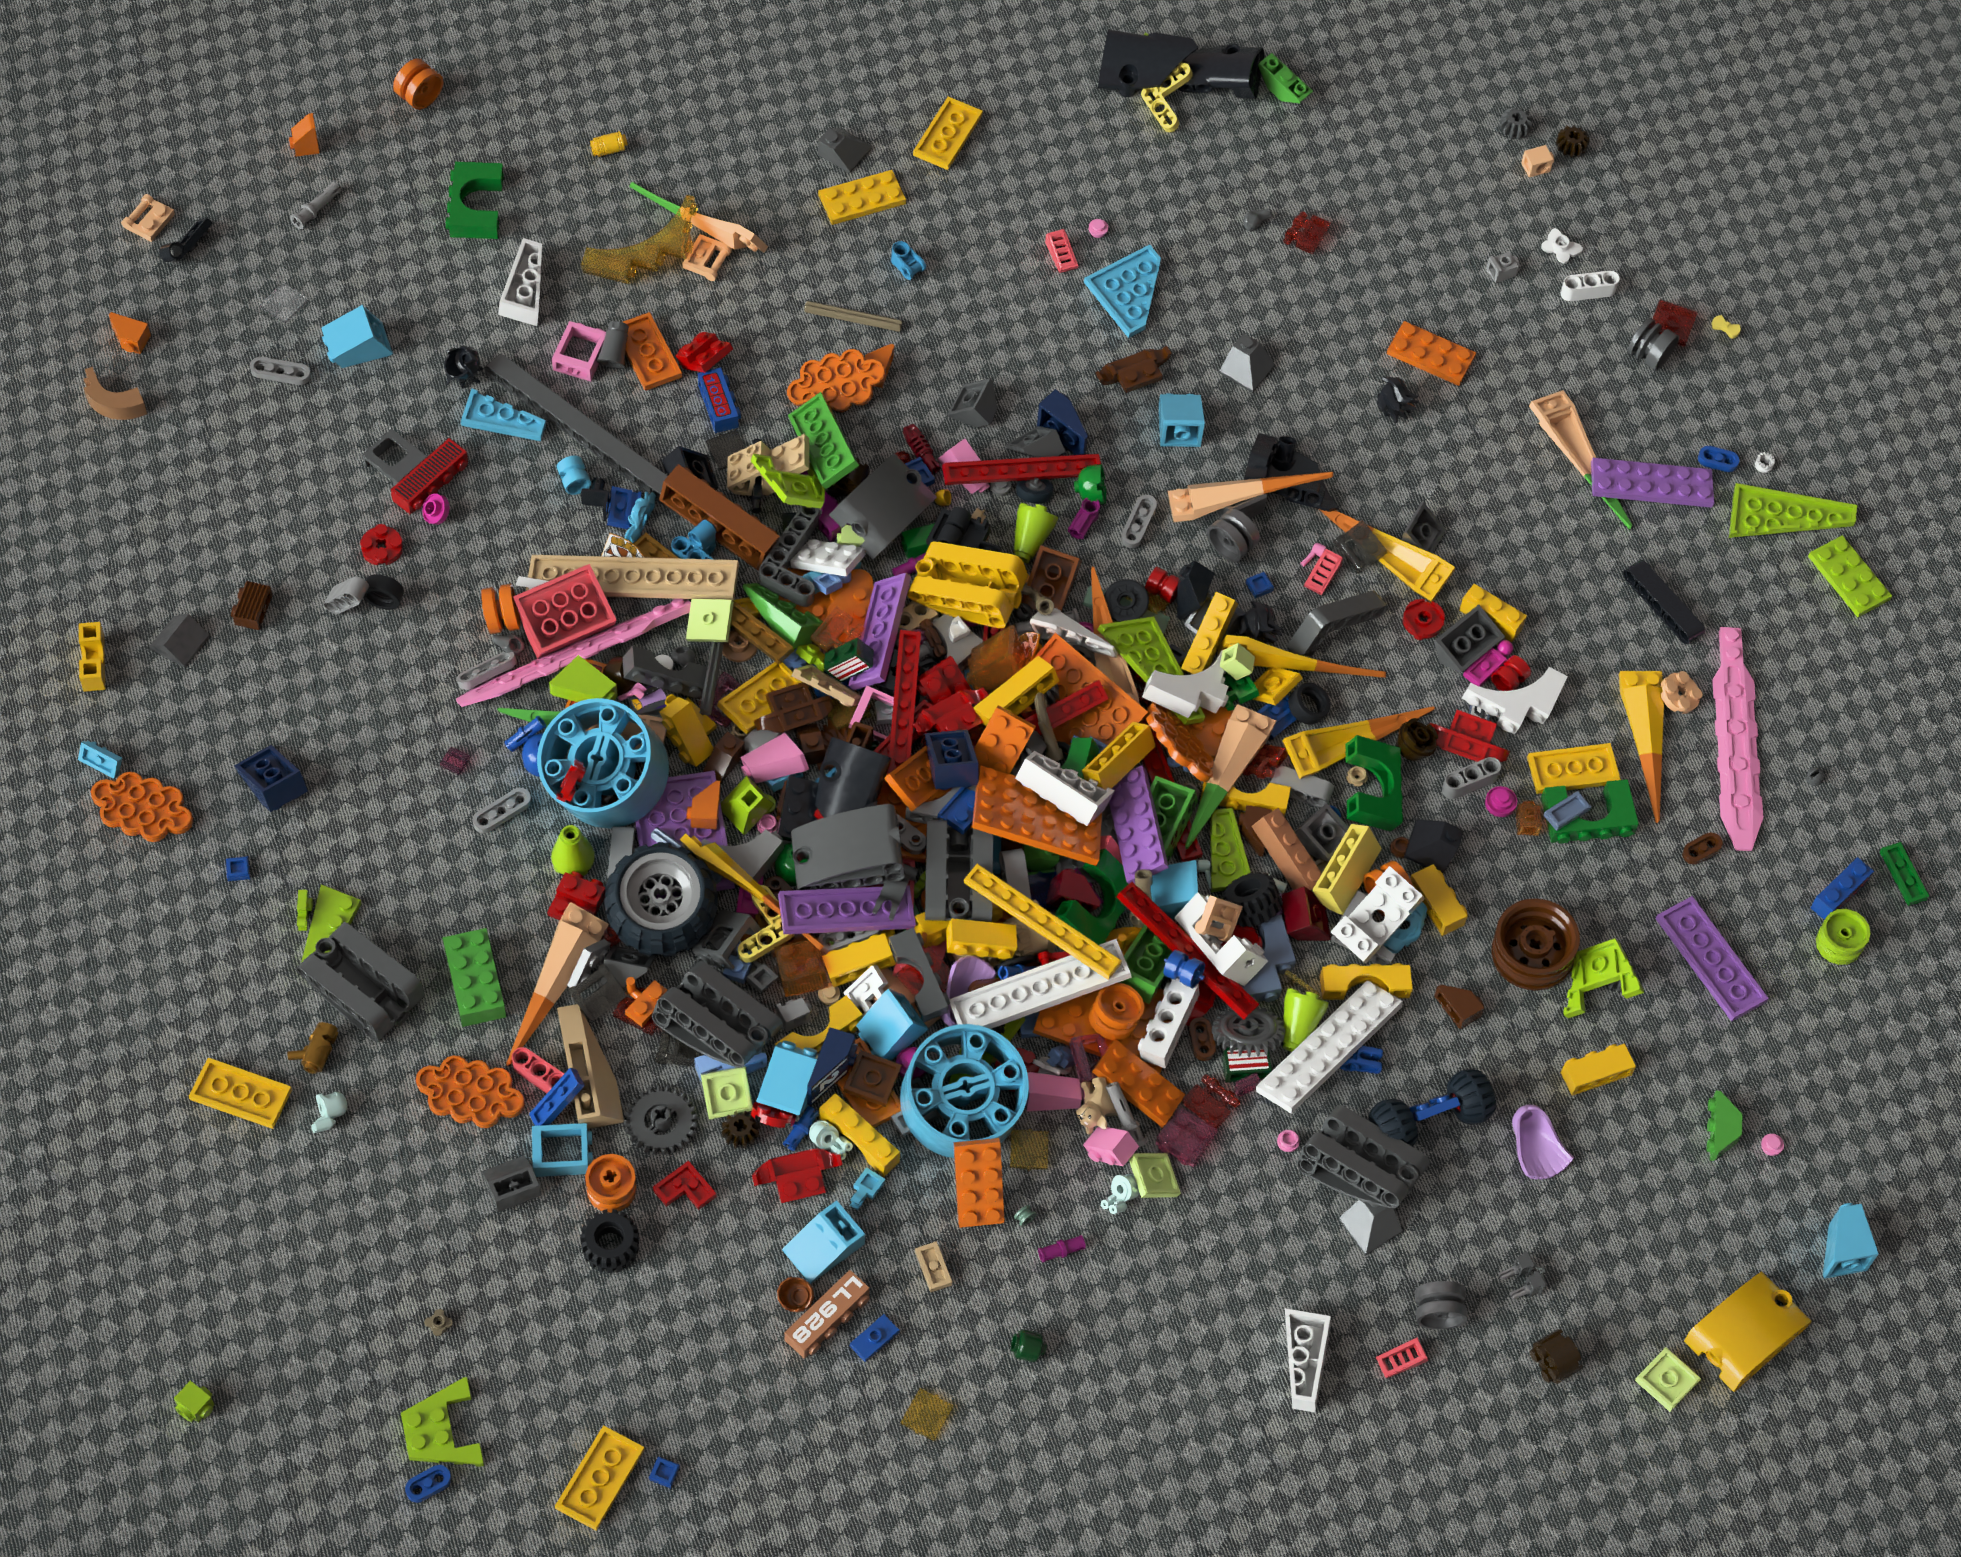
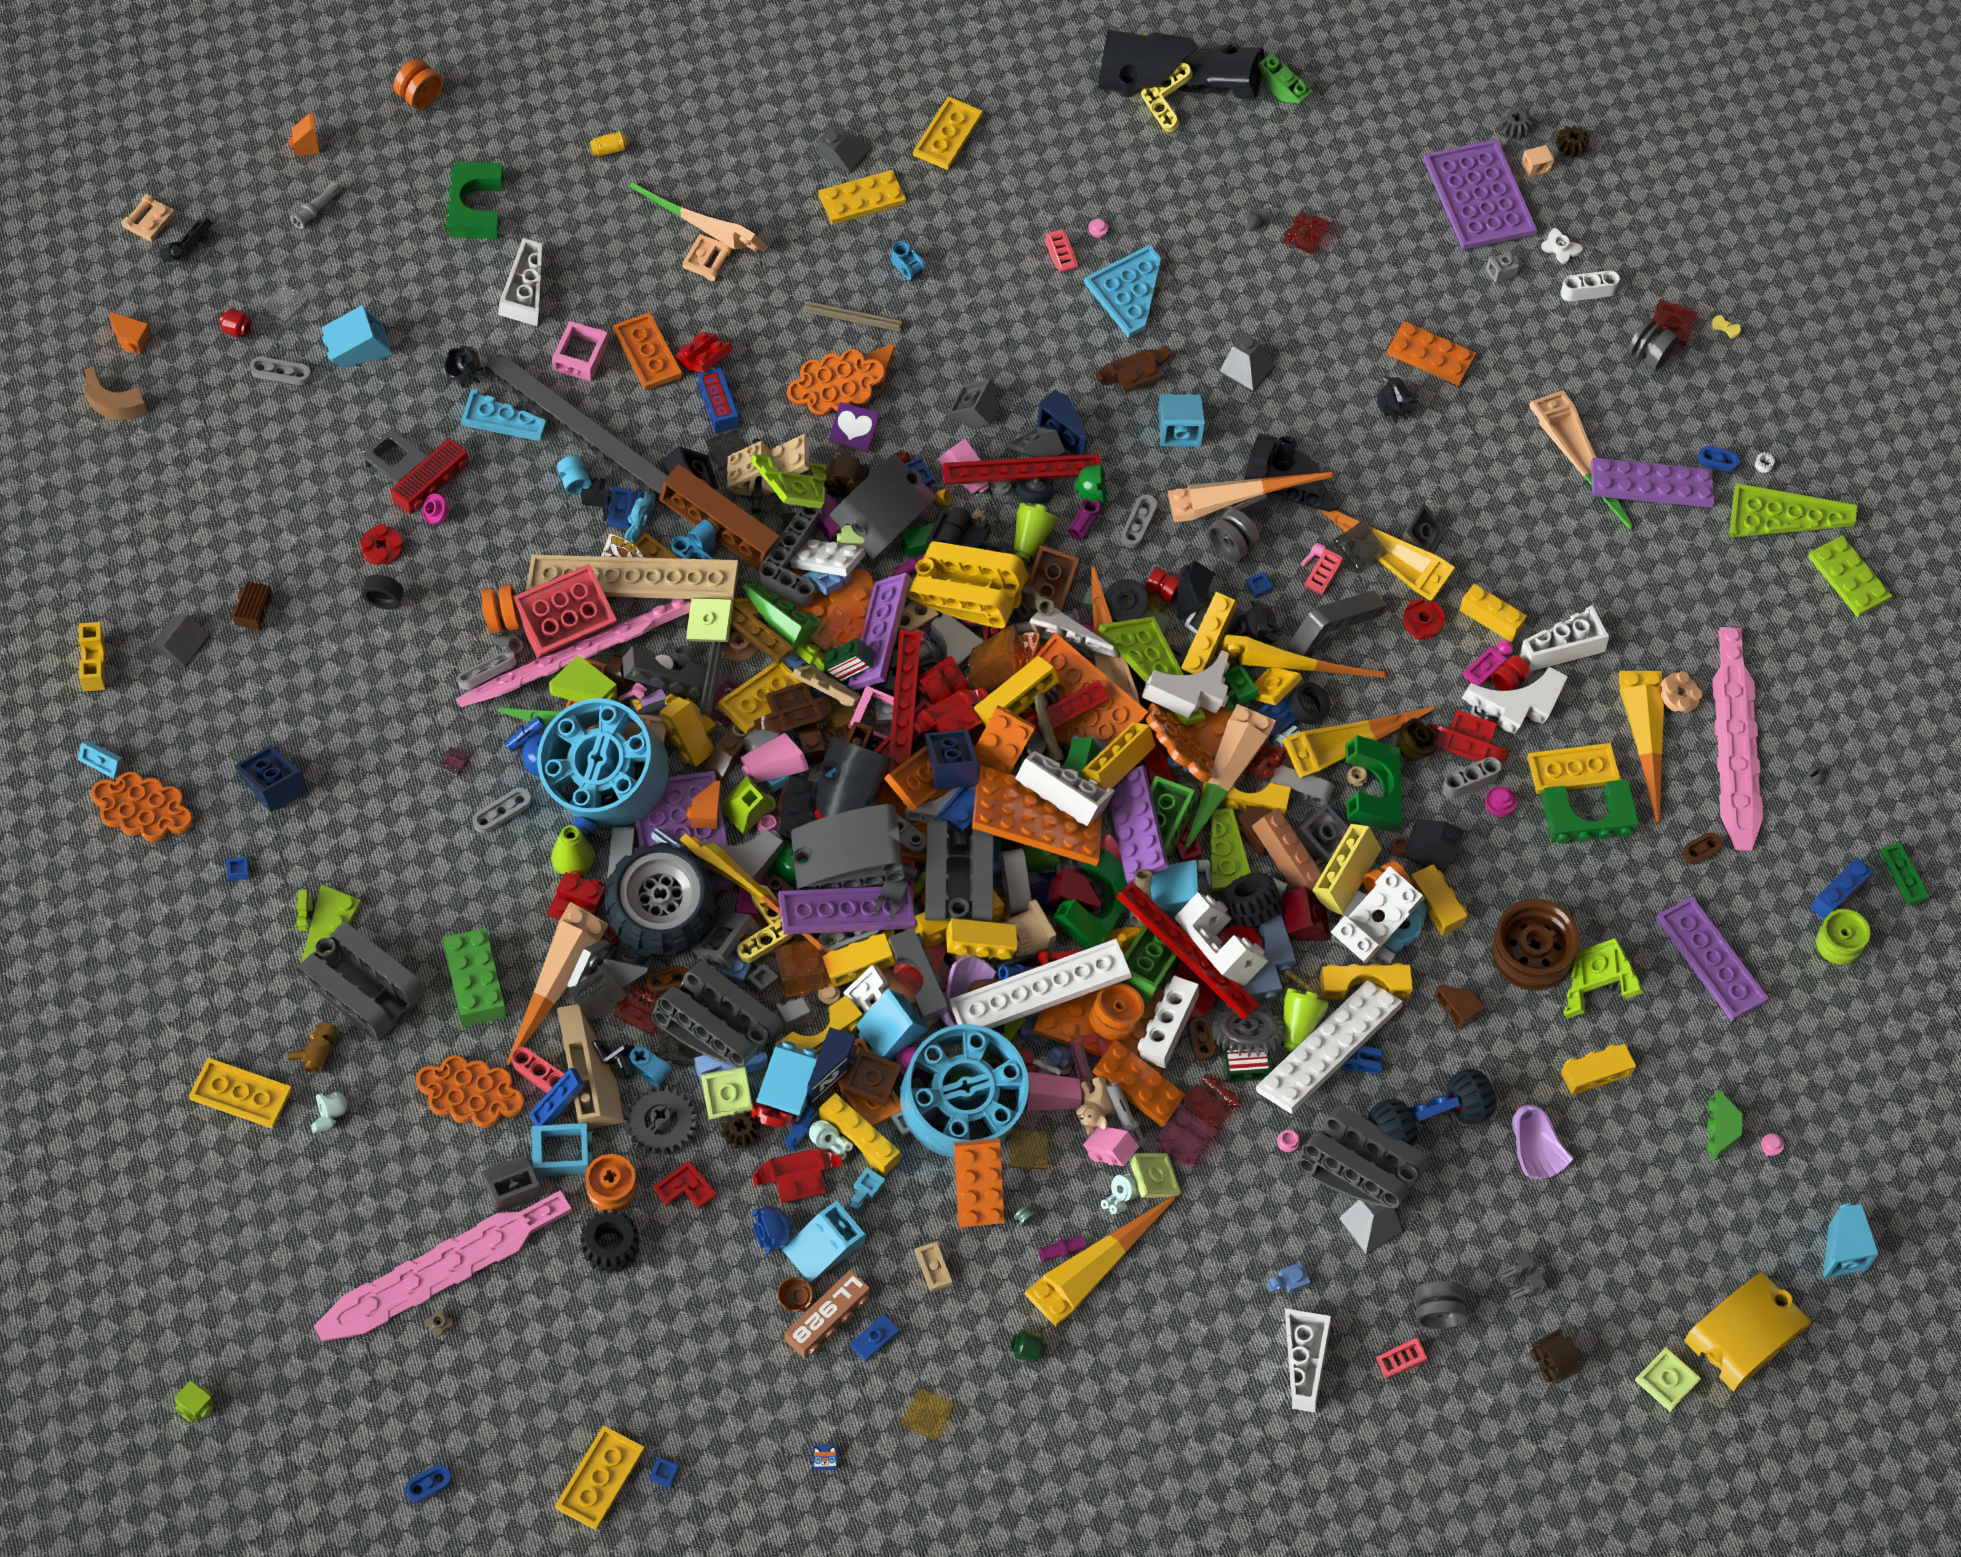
(235, 323): none -> red head
(346, 595): light grey beam -> none
(430, 1432): lime wing -> none
(438, 1269): none -> bright pink plate
(529, 582): white sticker -> none
(574, 774): red plate -> none
(584, 825): none -> blue plate
(614, 345): dark grey plant -> none
(618, 1057): none -> black bracket
(642, 1008): orange plate -> none
(650, 254): clear yellow arch -> none
(652, 1068): none -> dark azure piece
(666, 978): none -> reddish brown plate
(772, 1228): none -> blue cylinder
(824, 1457): none -> tile
(828, 447): bright green plate -> none
(853, 427): none -> tile
(920, 447): dark red hinge -> none
(933, 638): reddish brown axle -> none
(958, 629): white tile -> none
(1042, 921): yellow tile -> none
(1071, 1282): none -> yellow plate
(1181, 967): blue wheel -> none
(1220, 911): light nougat plate -> none
(1237, 661): yellowish green brick -> none
(1246, 1084): clear pink tile -> none
(1279, 737): none -> light aqua pin
(1291, 1277): none -> medium blue plate
(1467, 640): dark grey slope -> none
(1479, 194): none -> medium lavender plate
(1528, 819): clear orange brick -> none
(1566, 641): none -> white wedge
(1567, 811): sand blue tile -> none
(1664, 602): black beam -> none

